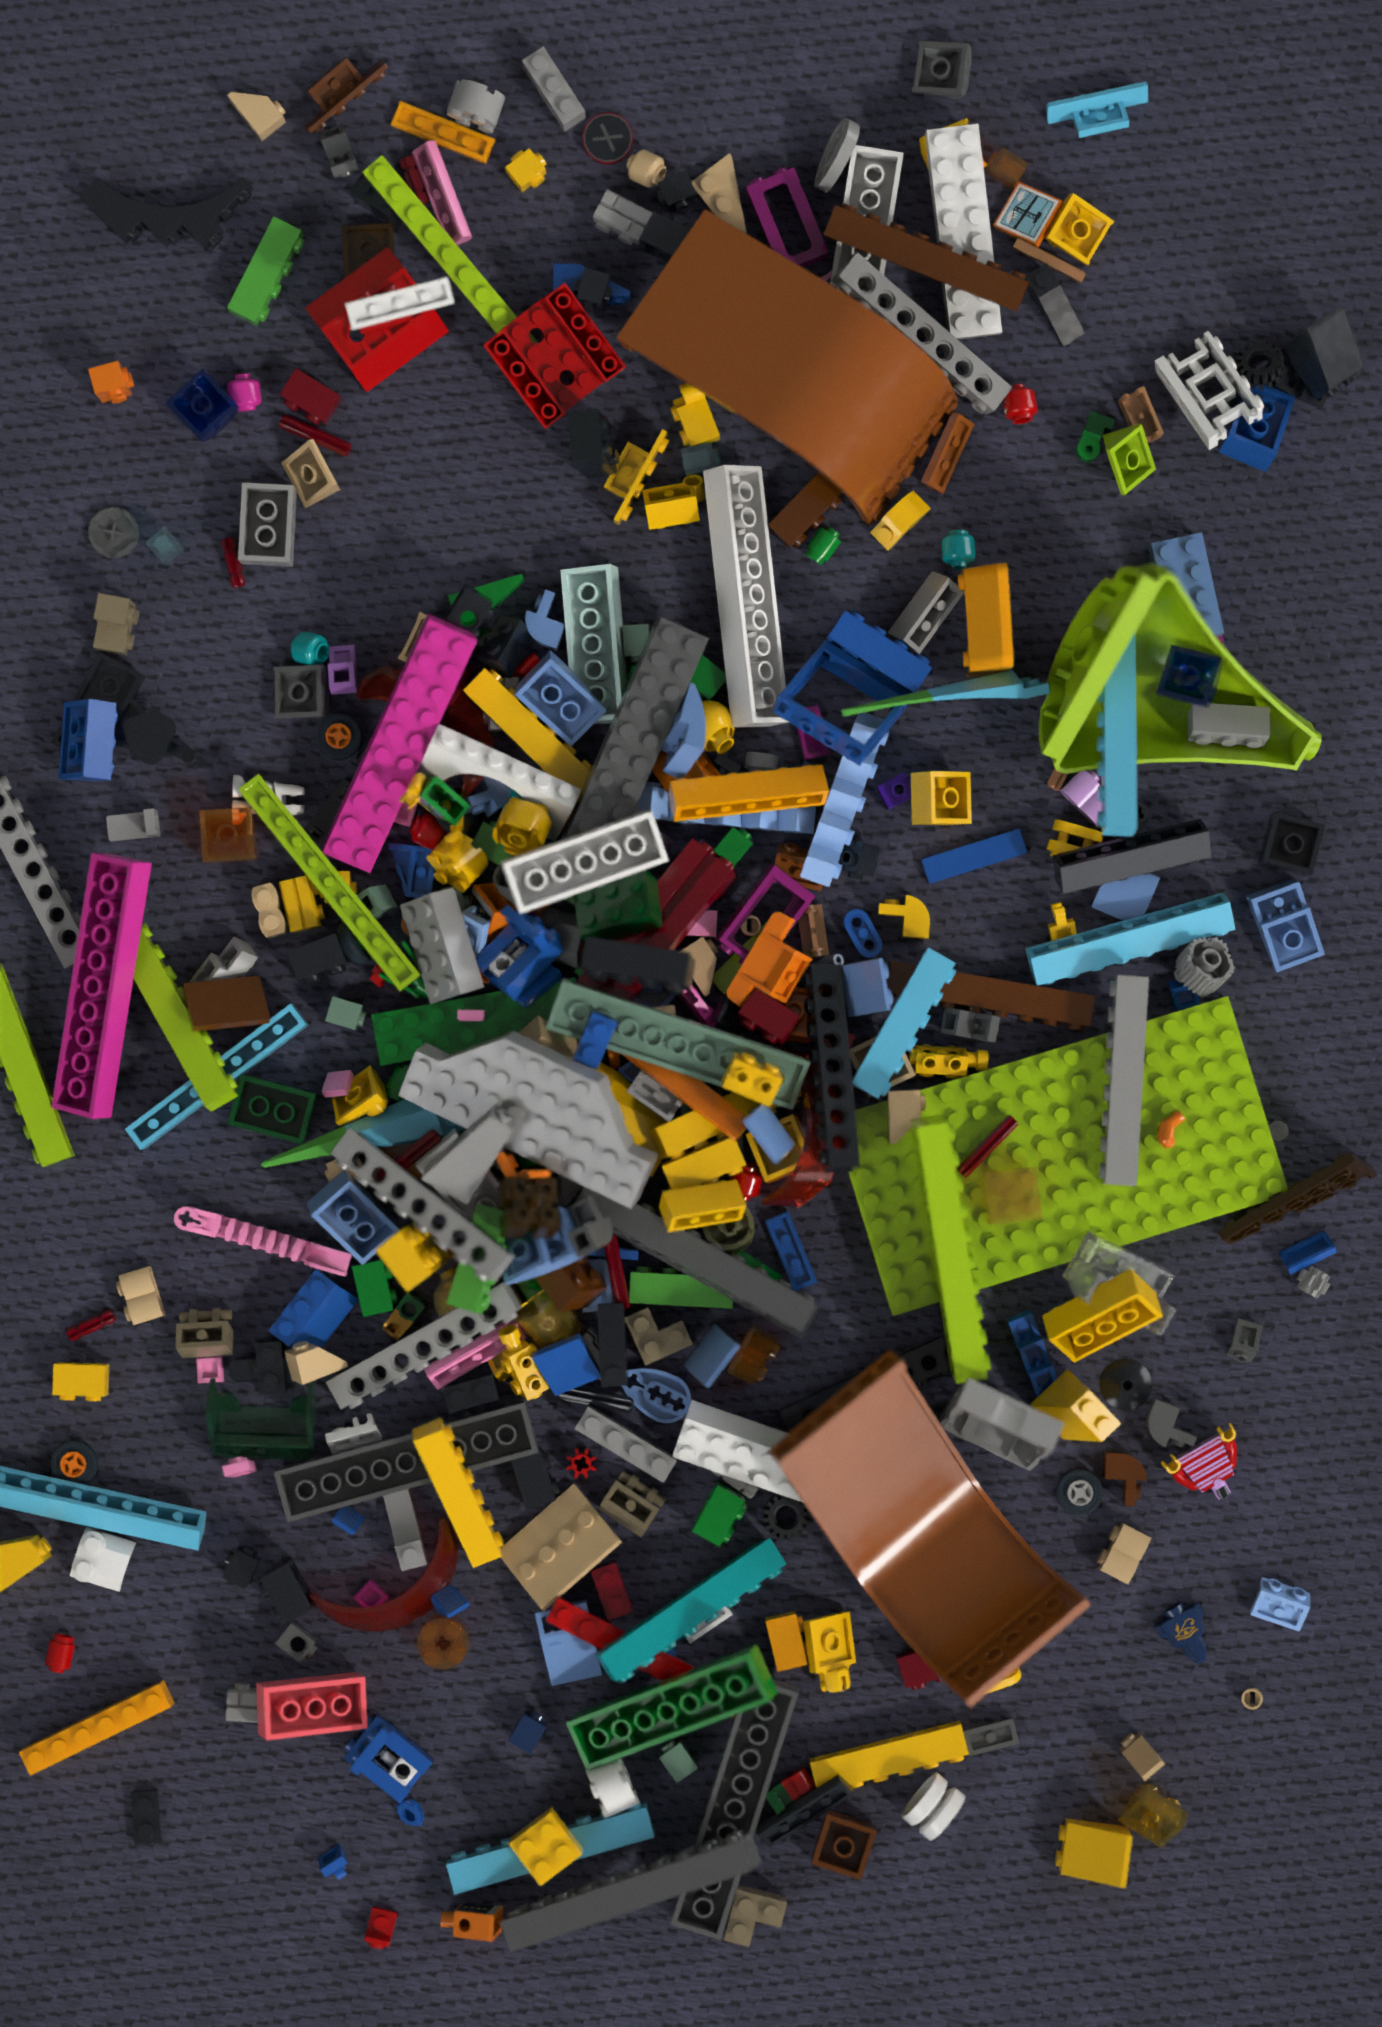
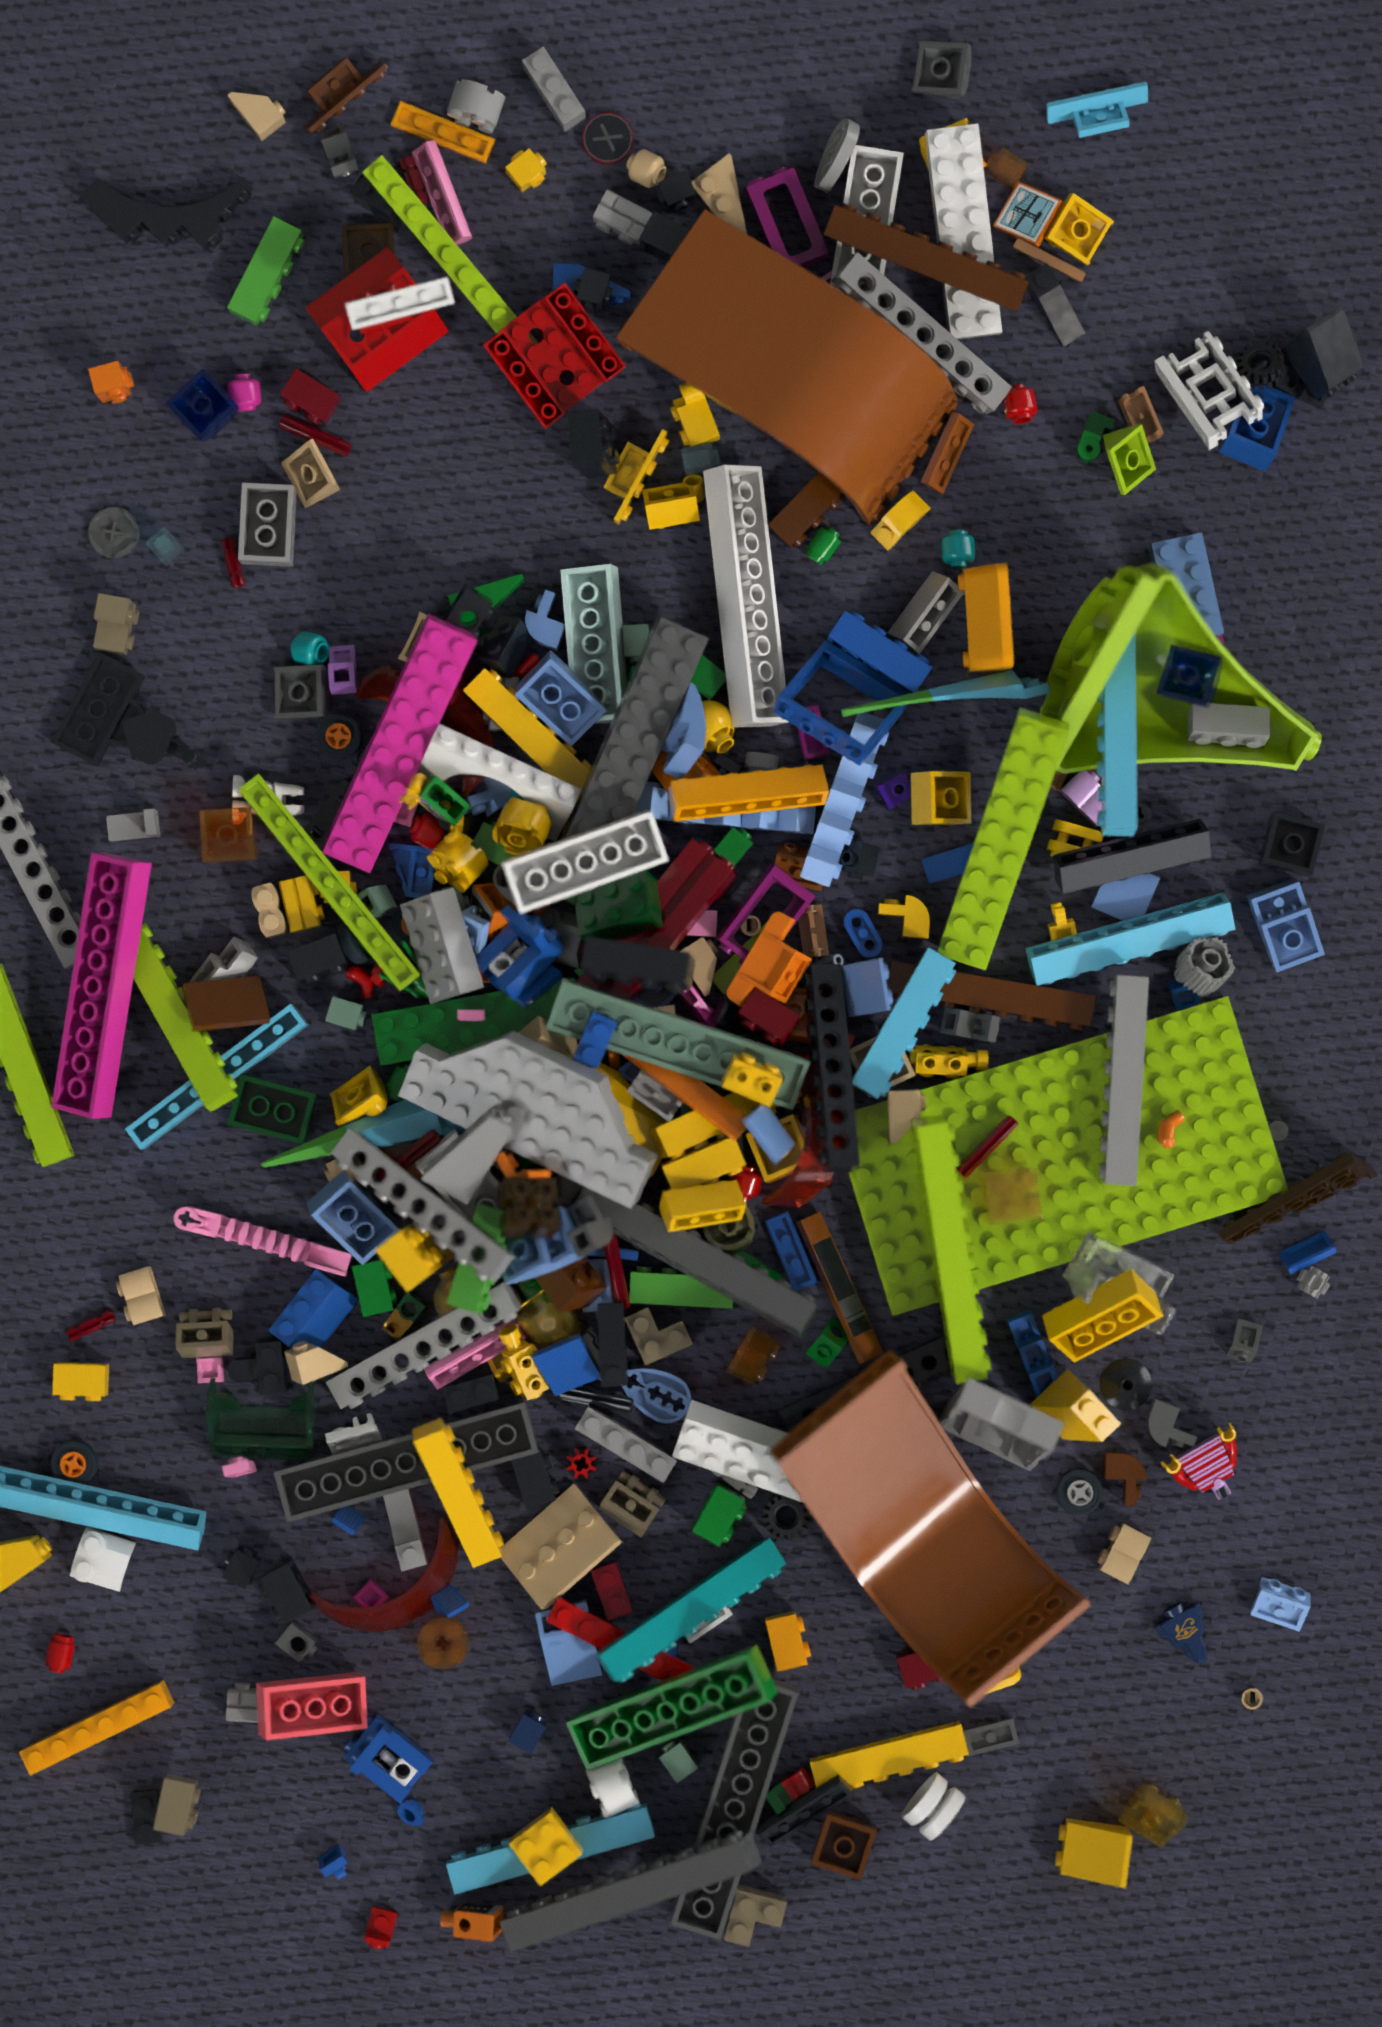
(87, 740): blue slope -> none
(177, 1805): none -> dark tan brick
(337, 1083): bright pink tile -> none
(362, 977): none -> red arm
(711, 1355): medium blue slope -> none
(827, 1345): none -> green bracket
(830, 1649): yellow plate -> none
(839, 1287): none -> tile
(1003, 838): none -> lime brick
(1141, 1755): tan slope -> none

